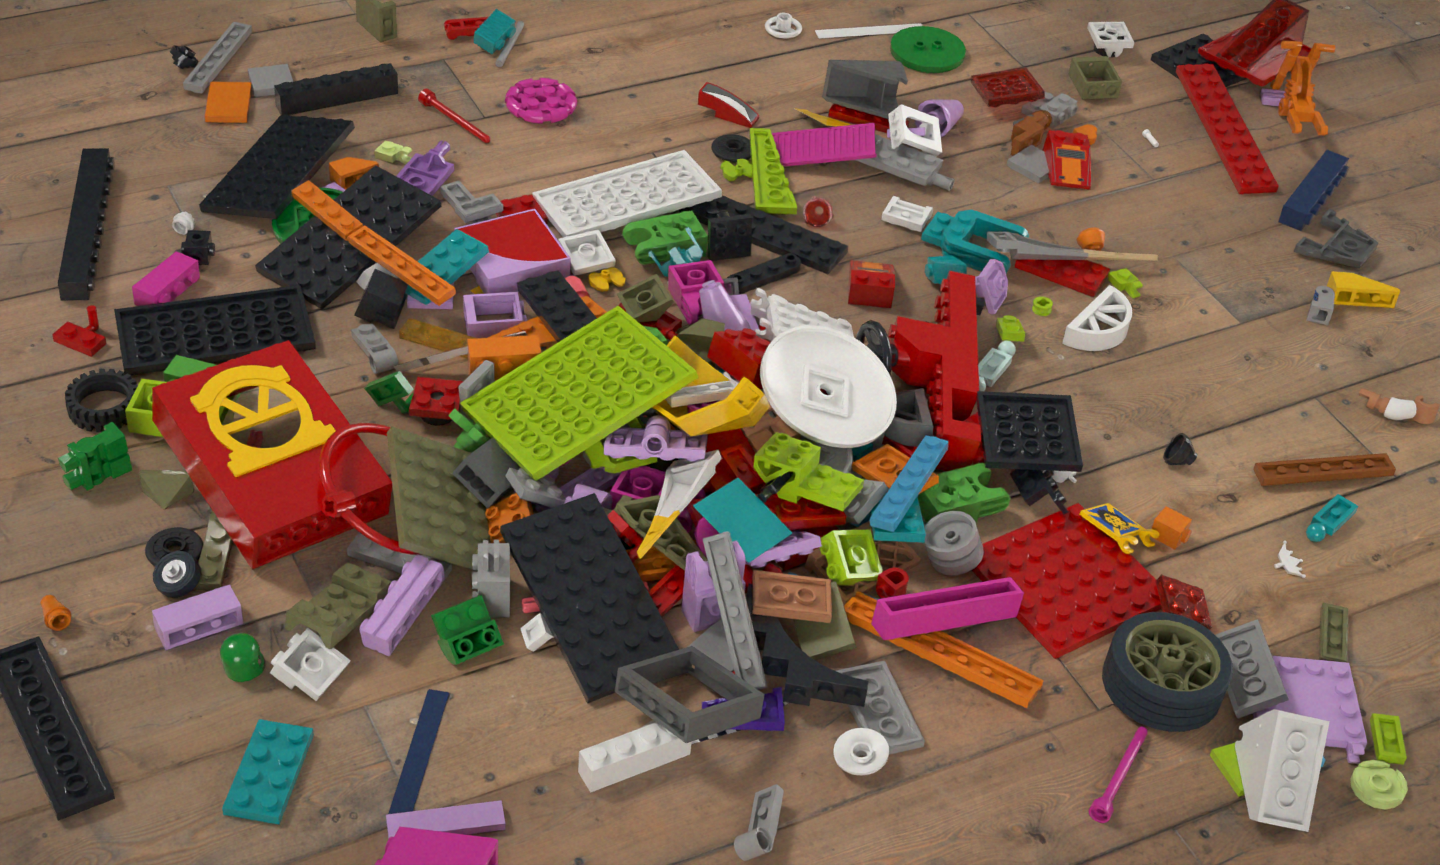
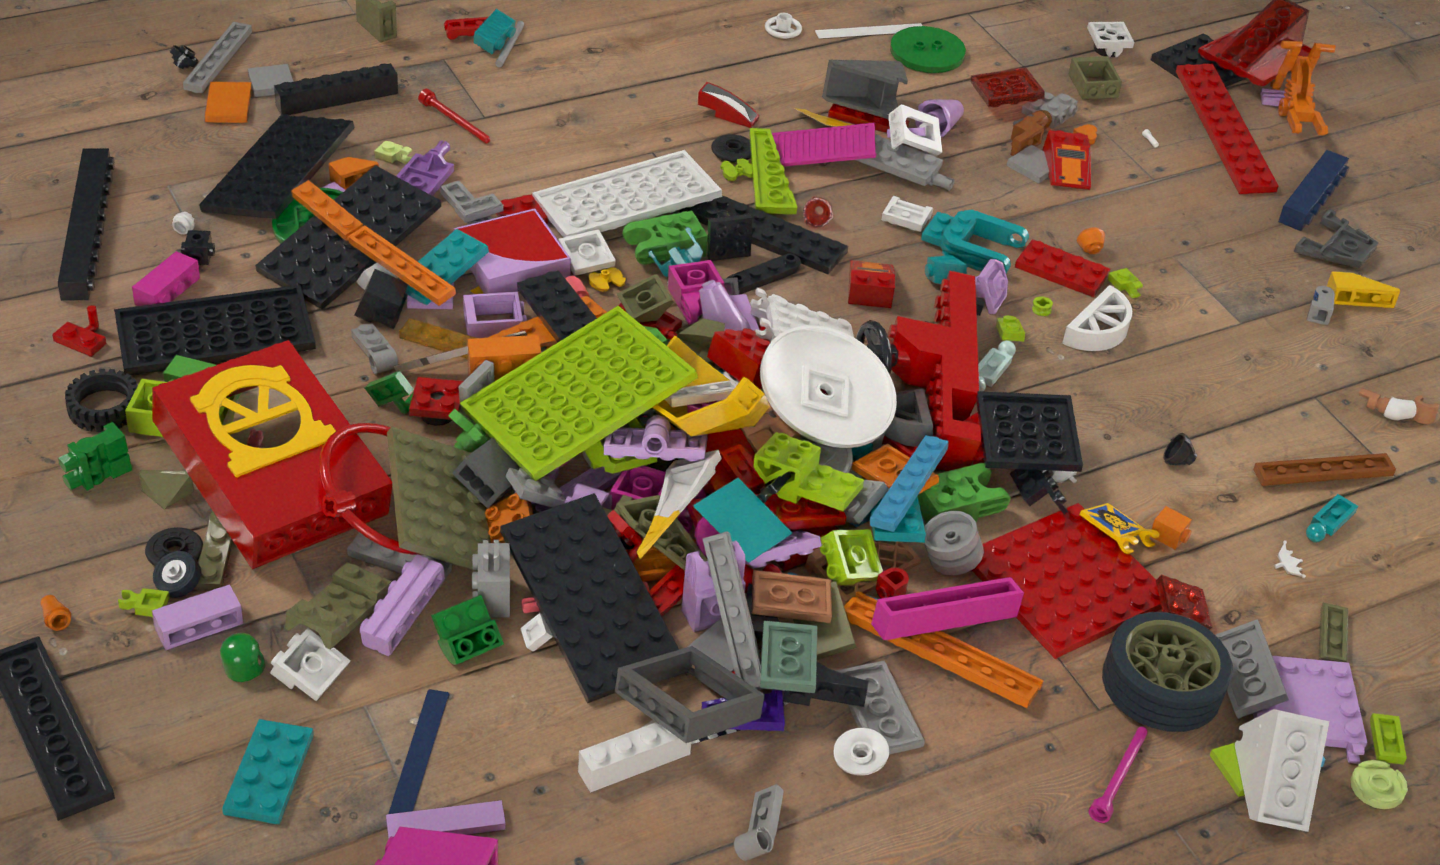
(144, 602): none -> lime plate
(539, 102): dark pink plate -> none
(789, 657): none -> sand green plate
(1028, 248): light grey plate -> none

